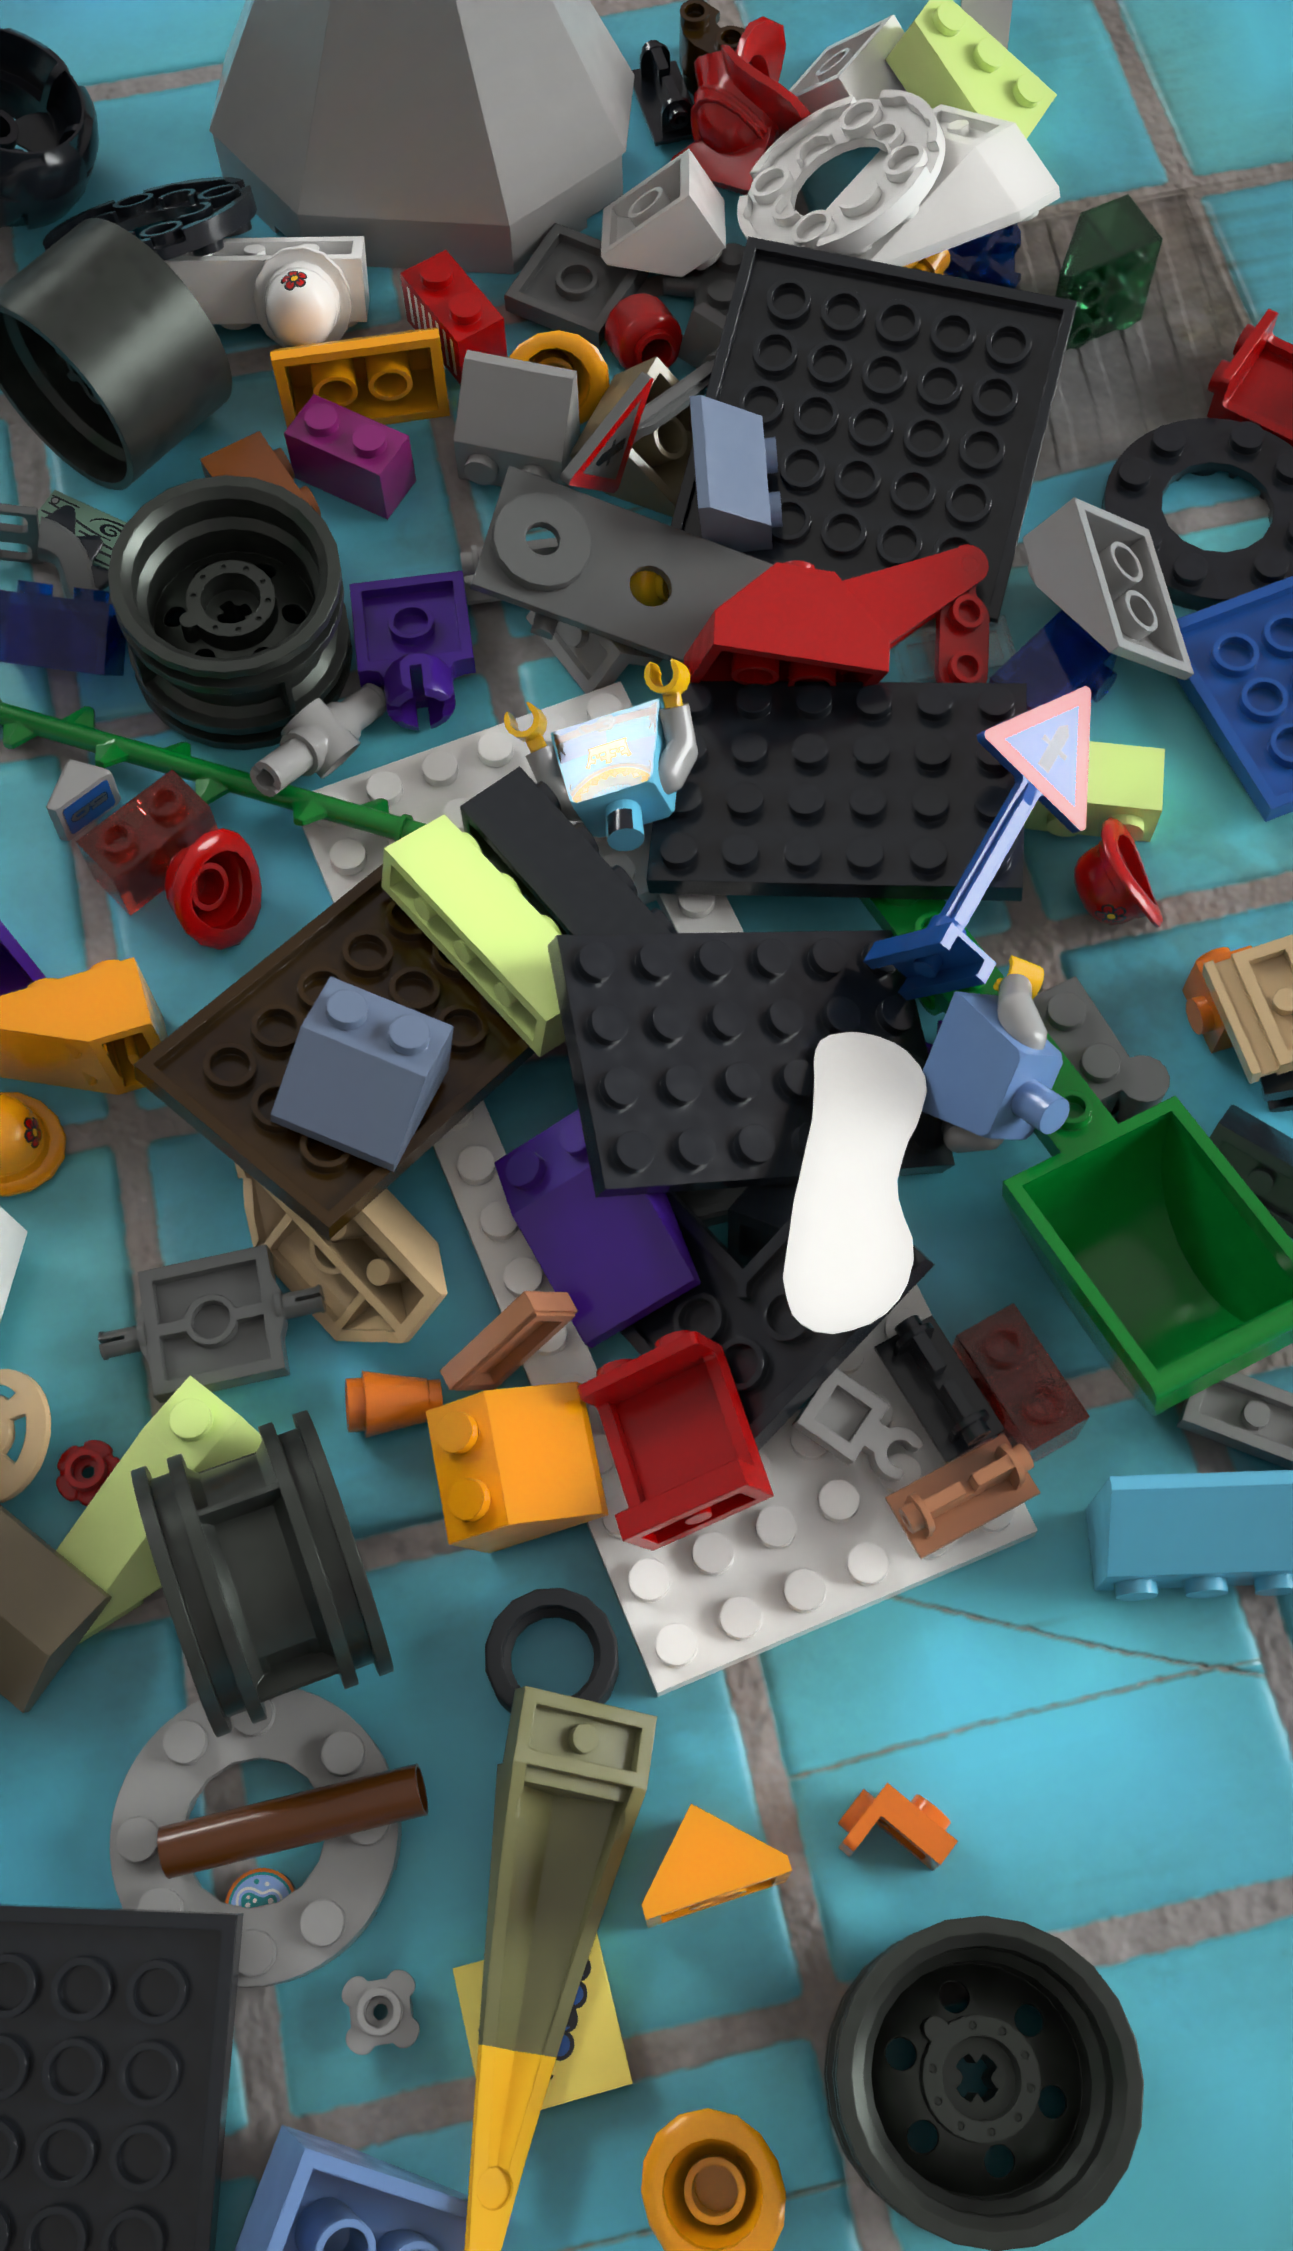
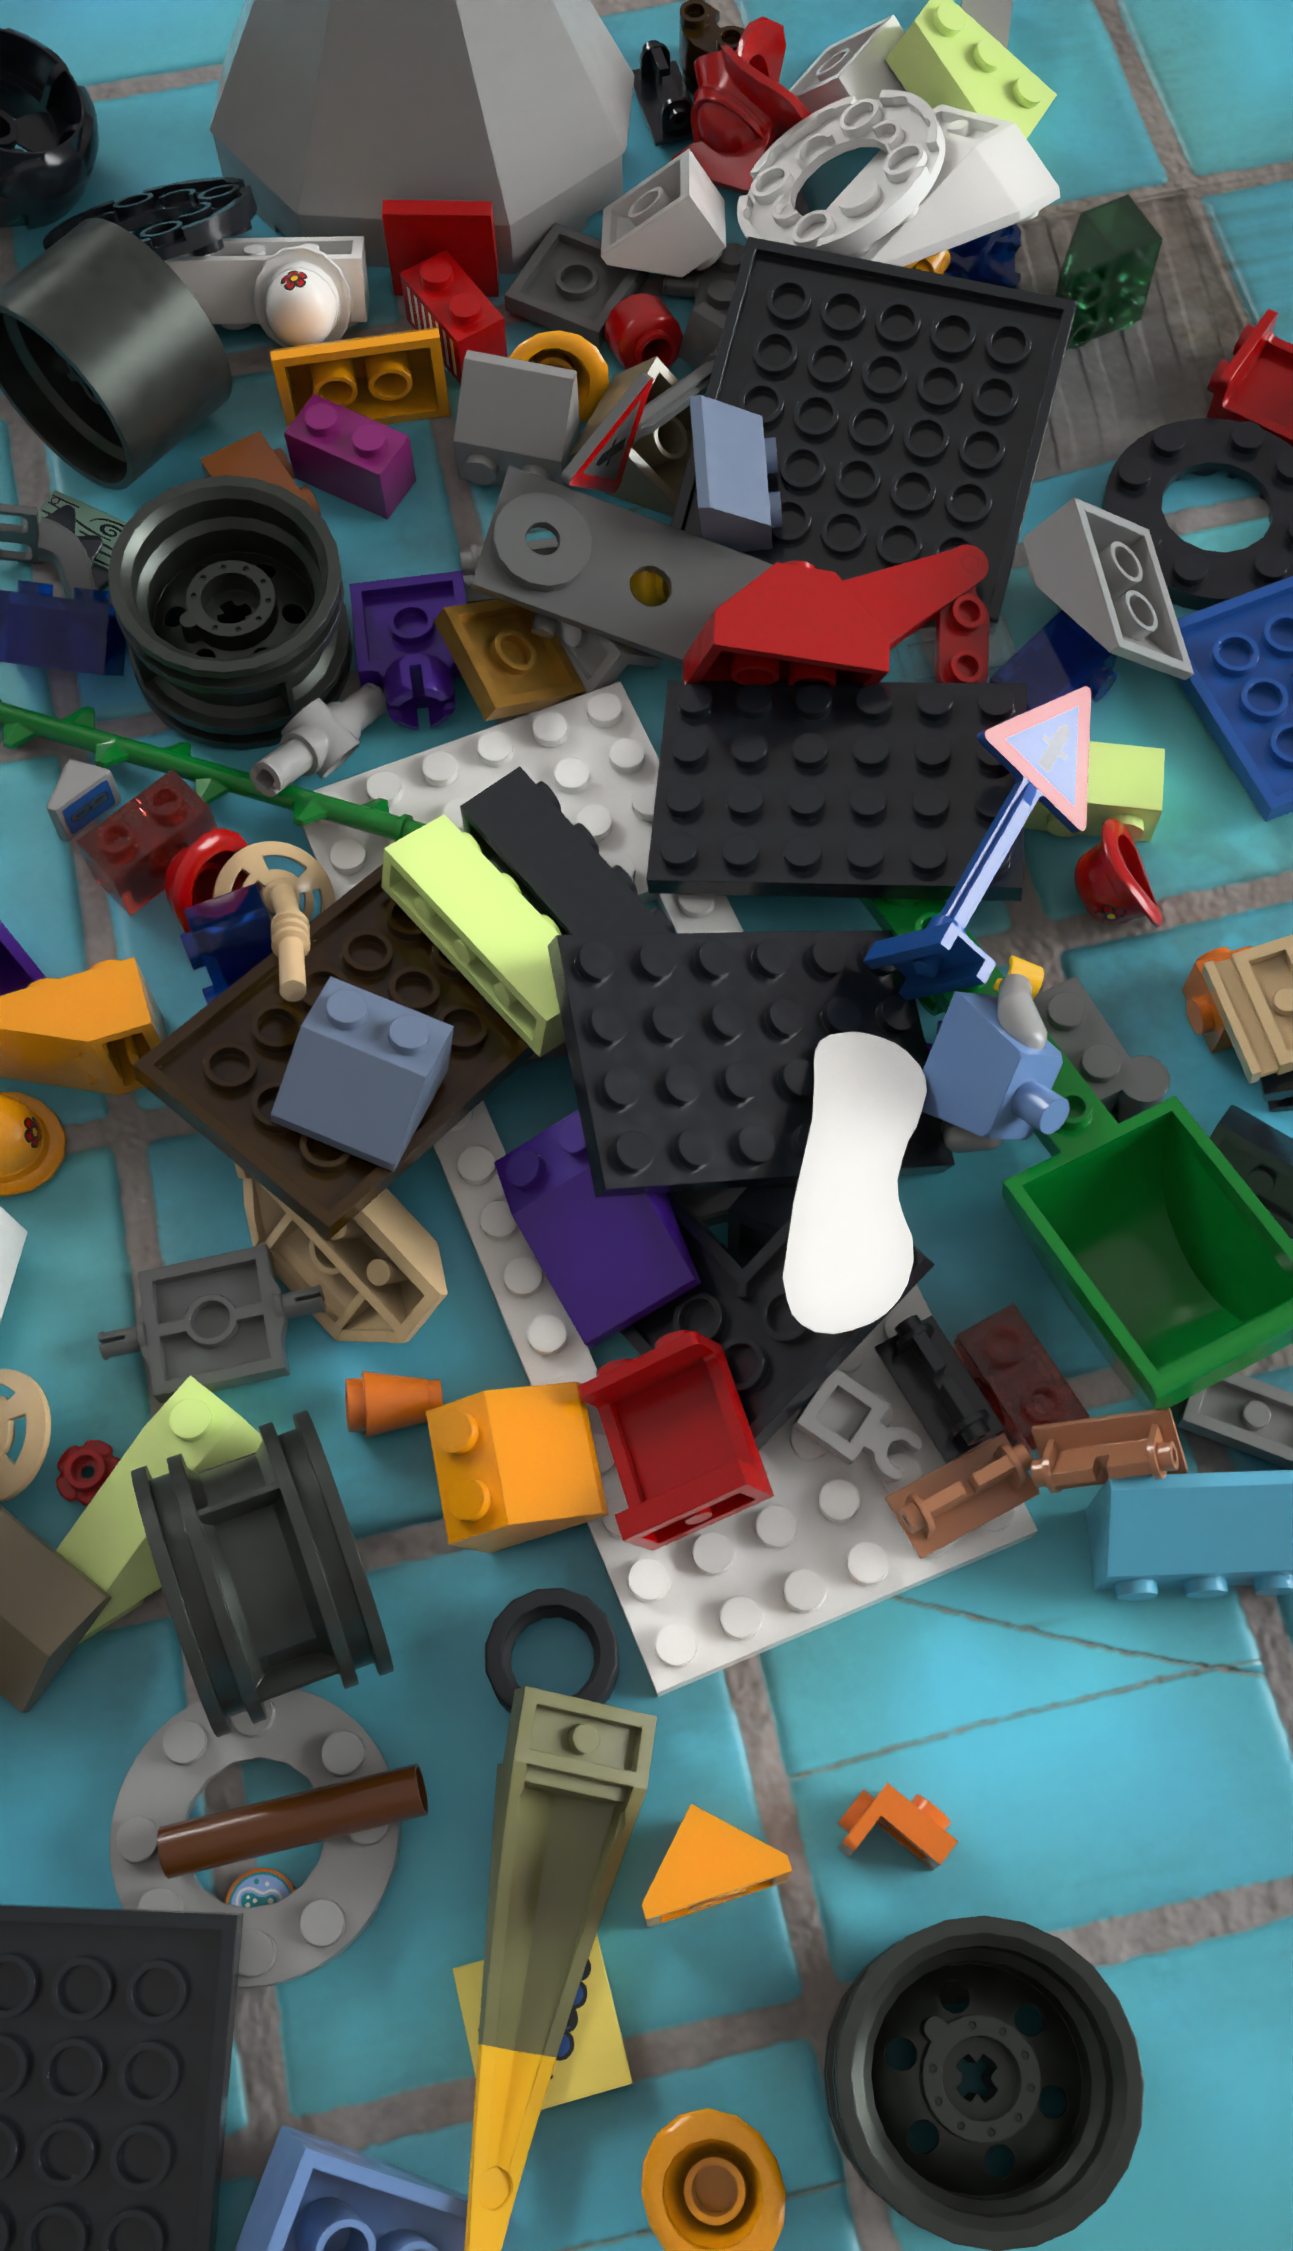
(228, 937): none -> clear blue brick
(282, 897): none -> tan dish
(397, 2027): light grey plate -> none
(427, 227): none -> red tile
(505, 662): none -> pearl gold plate
(509, 1341): nougat tile -> none
(620, 765): torso -> none
(1107, 1447): none -> nougat hinge

